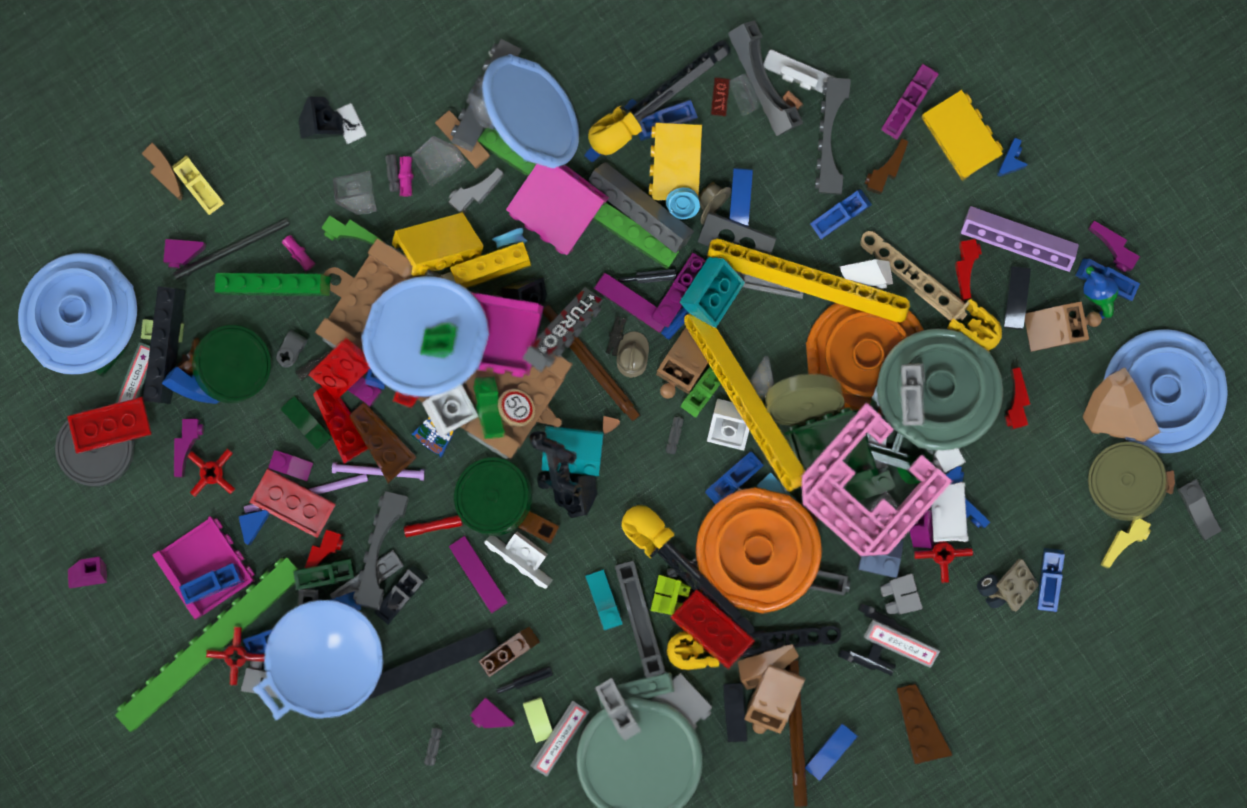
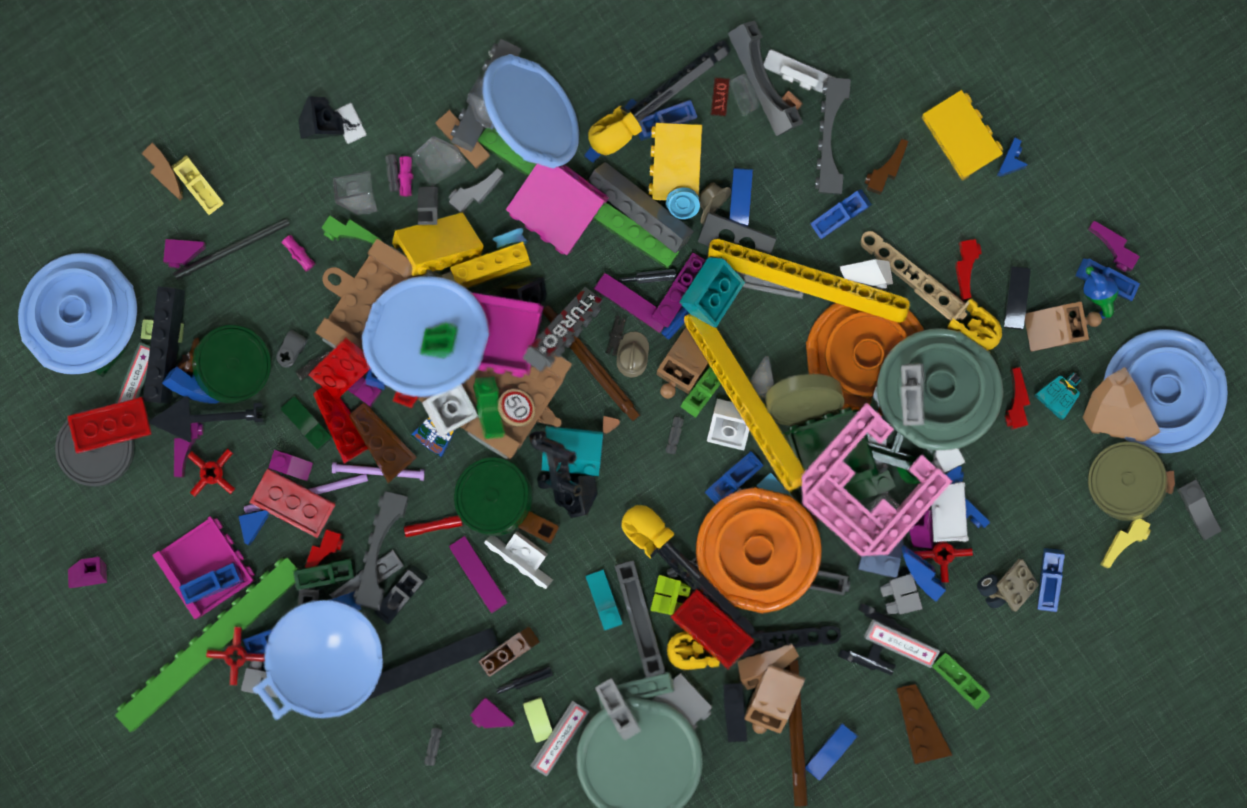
(178, 418): none -> black piece
(272, 284): green brick -> none
(427, 205): none -> dark grey window
(910, 101): magenta slope -> none
(923, 574): none -> blue slope
(961, 681): none -> bright green slope
(1019, 239): lavender brick -> none
(1060, 395): none -> teal torso

